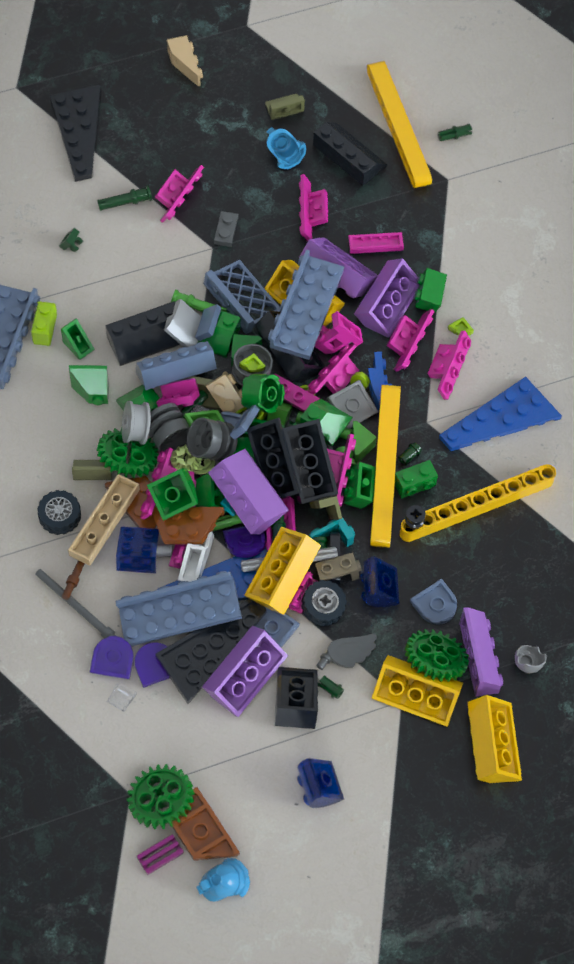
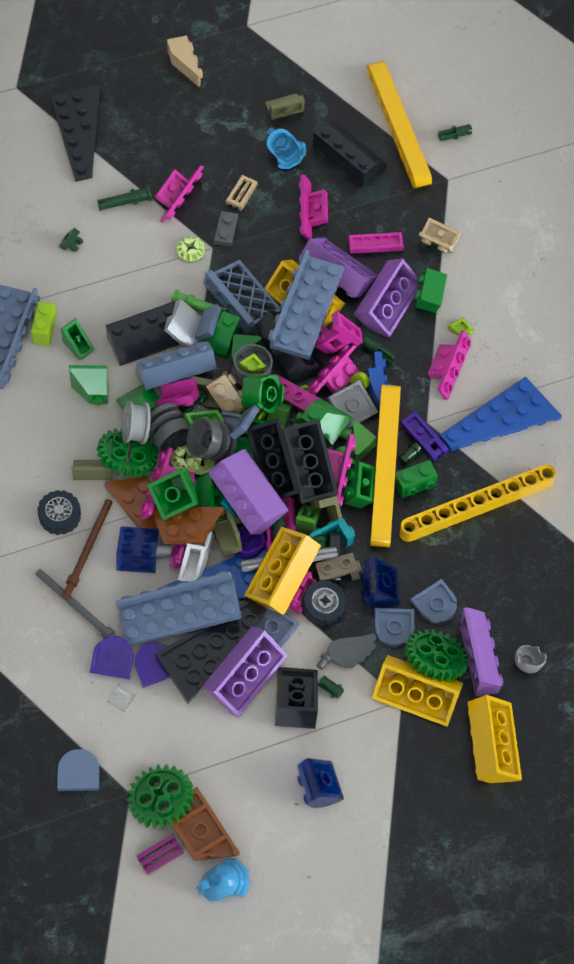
(78, 771): none -> sand blue tile
(104, 520): tan piece -> none
(194, 254): none -> yellowish green gear
(228, 536): none -> olive panel
(229, 200): none -> tan tile
(307, 519): none -> bright green slope
(374, 346): none -> dark green axle
(394, 626): none -> sand blue tile
(406, 337): dark pink bracket -> none
(412, 520): black wheel -> none
(424, 436): none -> dark purple plate
(439, 235): none -> tan bracket

